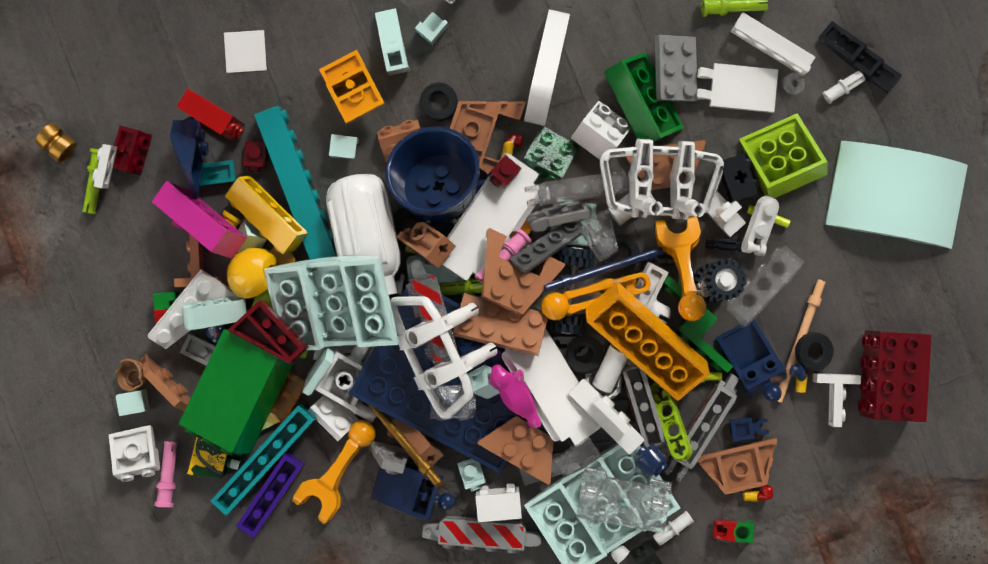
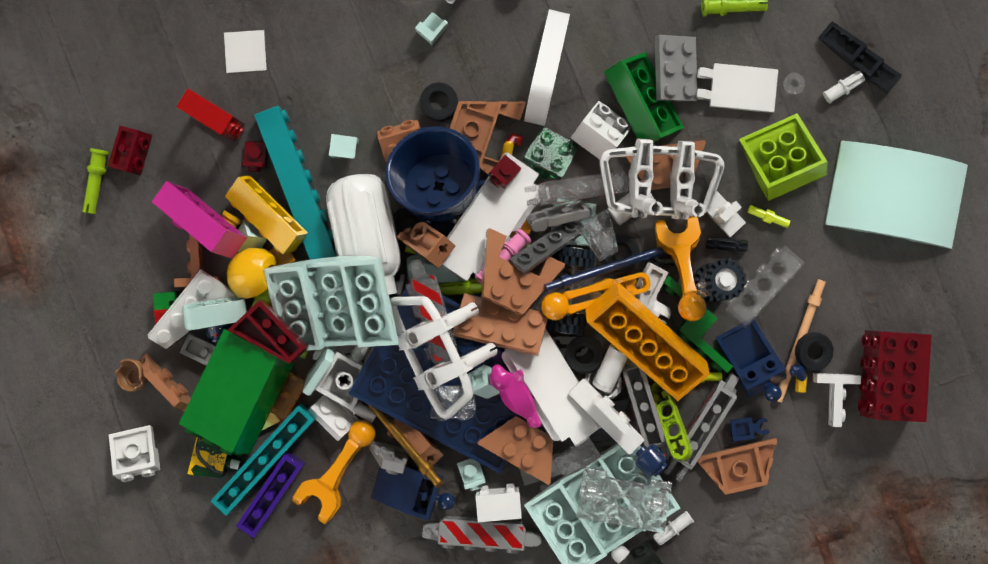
(54, 140): pearl gold wheel -> none
(106, 159): white plate -> none
(132, 402): light aqua panel -> none
(166, 485): bright pink pin -> none
(190, 151): dark blue slope -> none
(218, 173): teal plate -> none
(351, 86): light orange bracket -> none
(392, 42): light aqua slope -> none
(733, 530): leg -> none
(735, 189): black brick -> none
(756, 496): arm -> none
(760, 226): white plate -> none
(773, 44): white fence -> none

